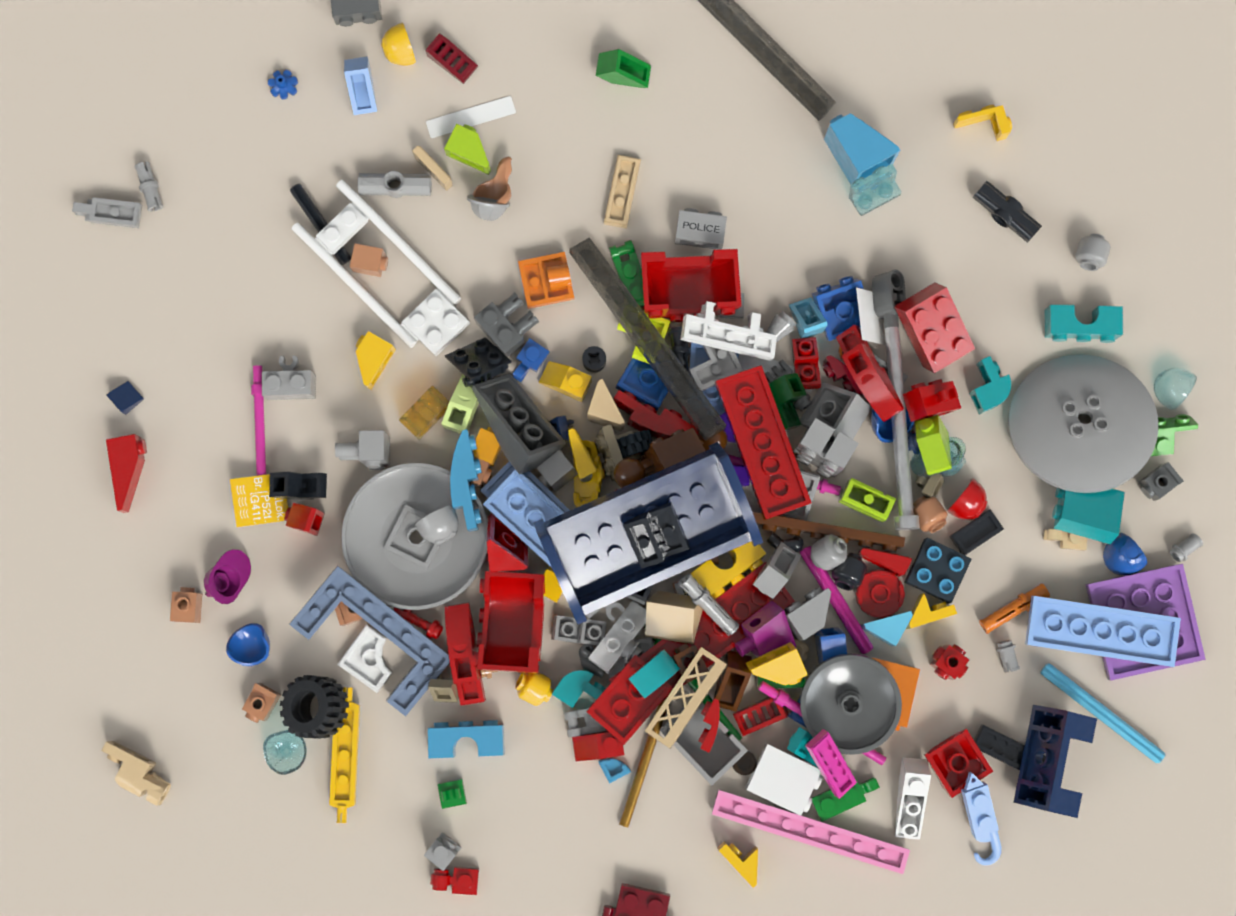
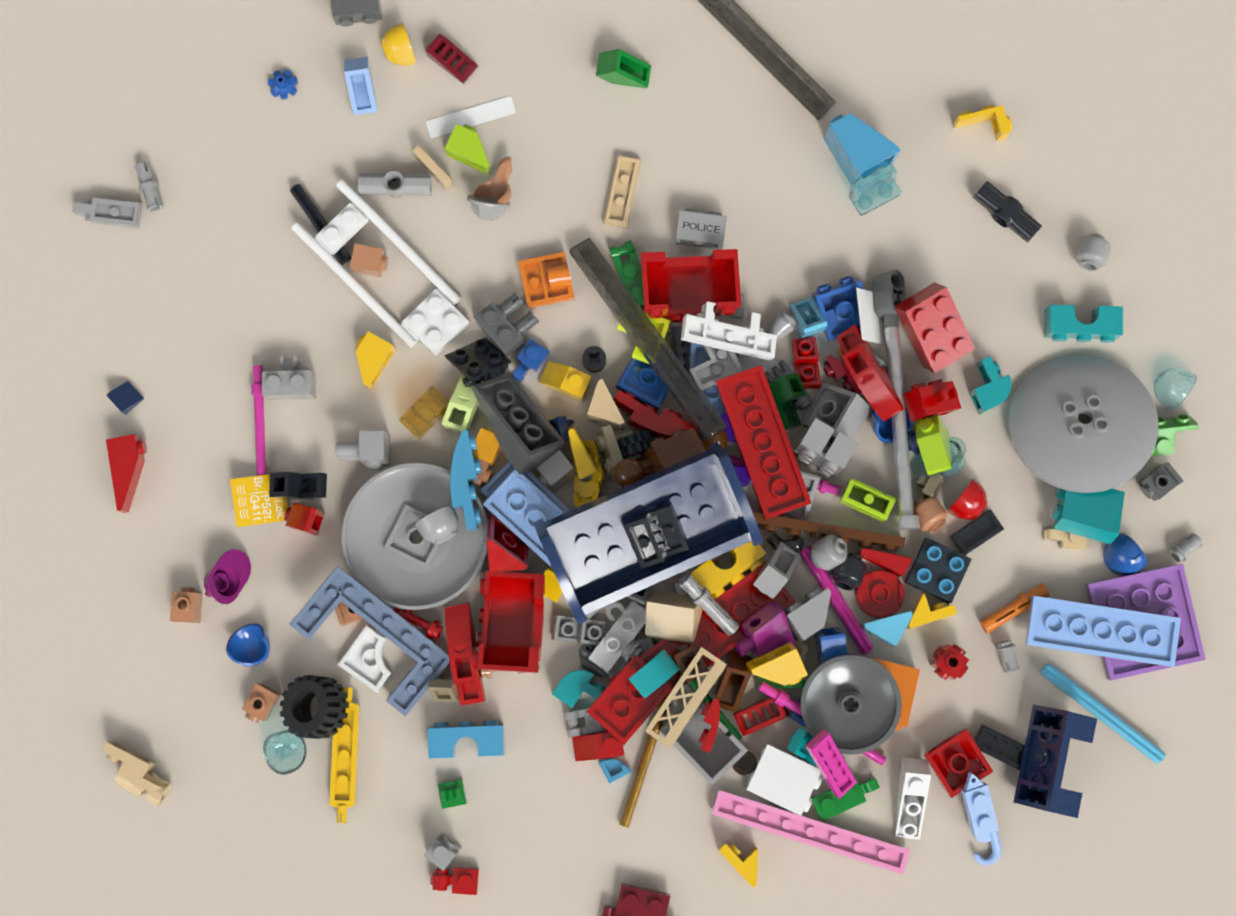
(534, 688): yellow head -> none

